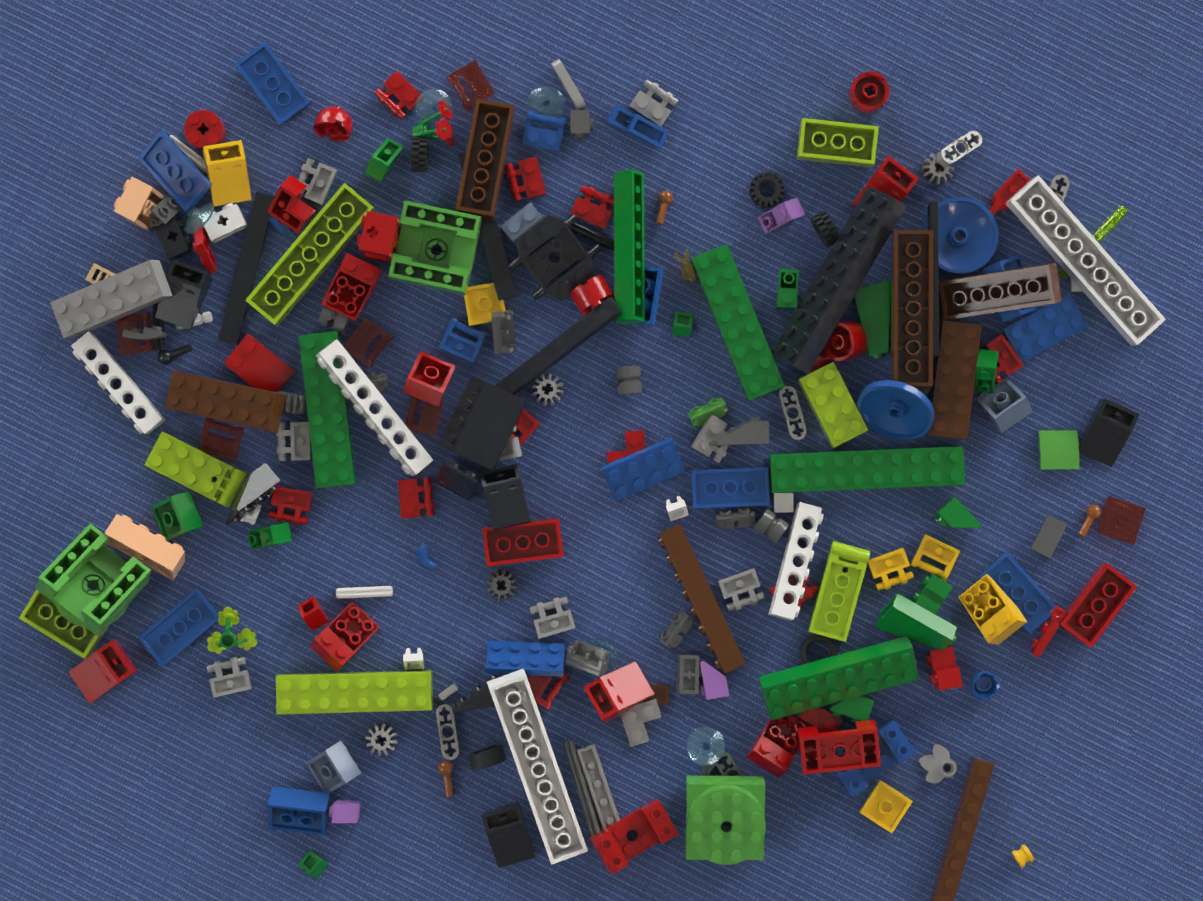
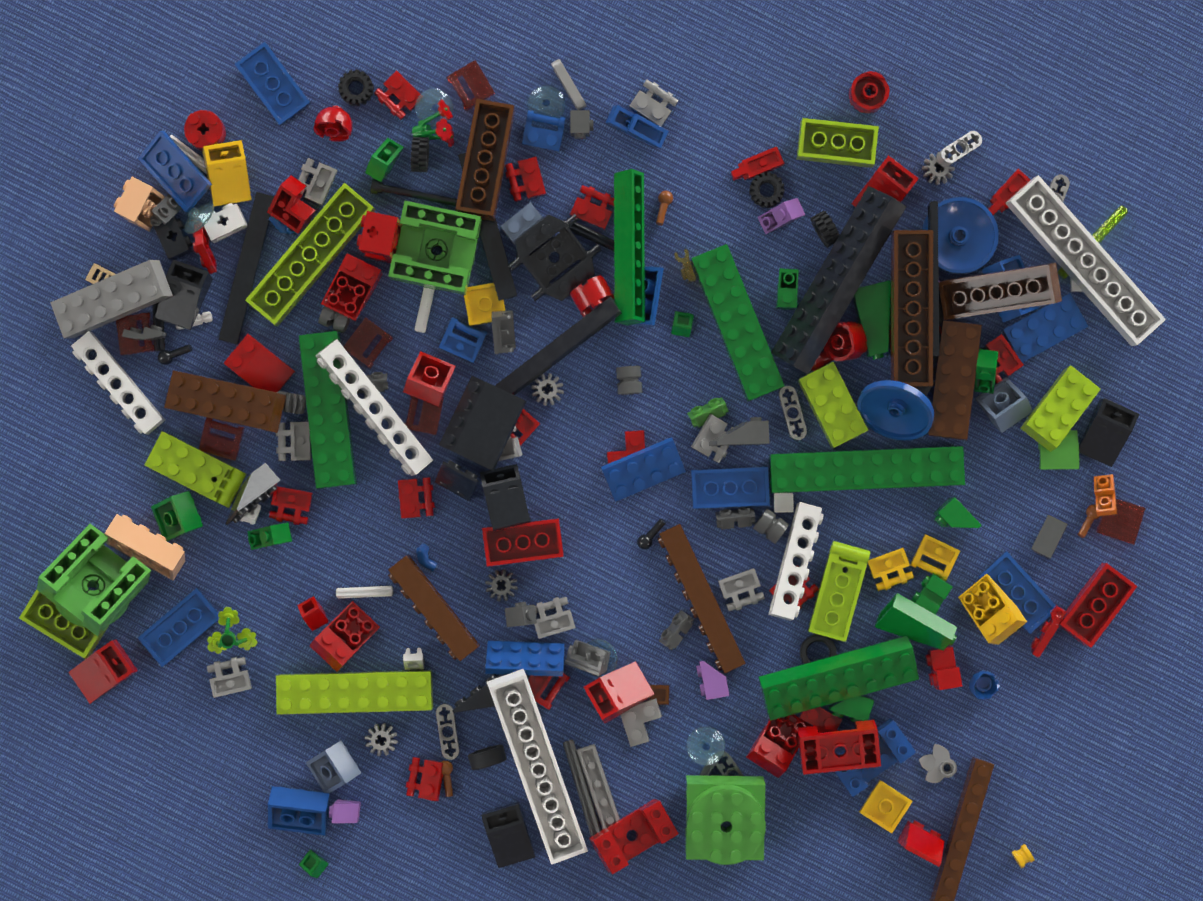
(348, 79): none -> black tyre
(379, 187): none -> black piece
(424, 310): none -> white axle
(430, 781): none -> red plate
(433, 607): none -> reddish brown brick
(448, 691): light grey tile -> none
(520, 615): none -> dark grey brick
(645, 541): none -> black bar
(677, 509): white tile -> none
(687, 674): dark grey hinge -> none
(758, 164): none -> red hinge
(922, 842): none -> red slope
(1060, 408): none -> lime brick
(1105, 495): none -> orange slope

